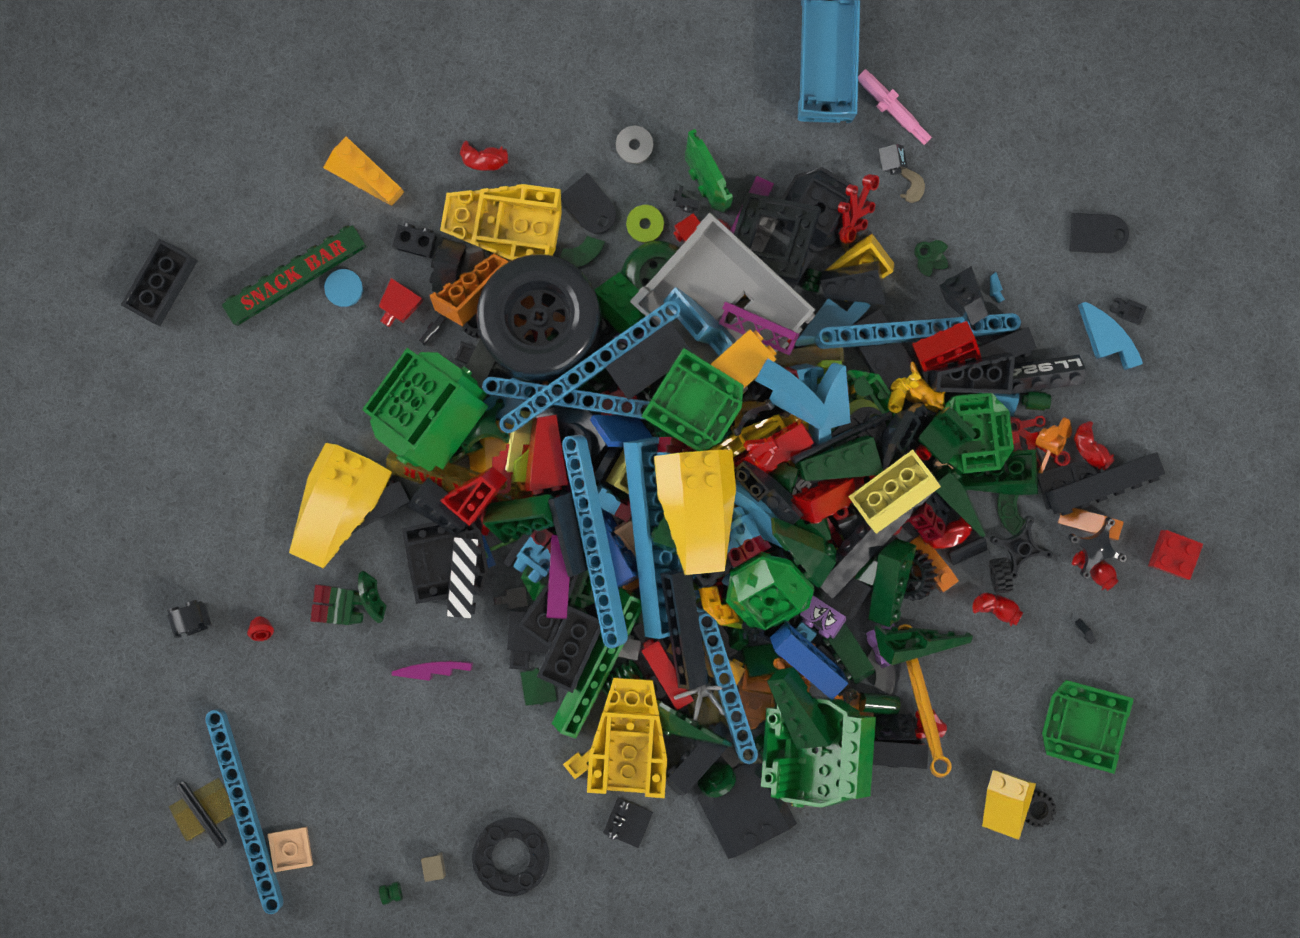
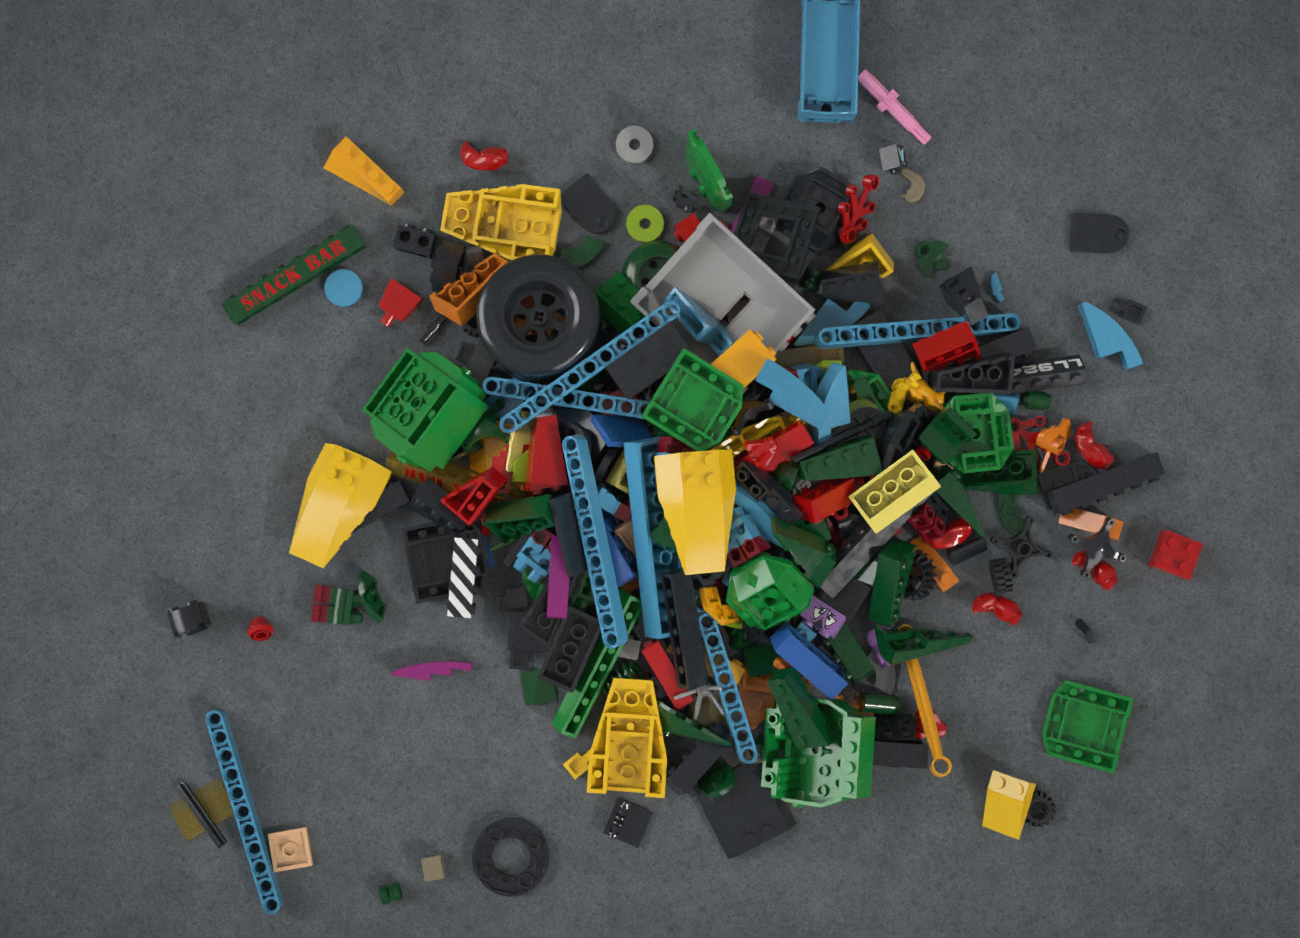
(159, 282): black brick -> none
(758, 320): magenta fence -> none

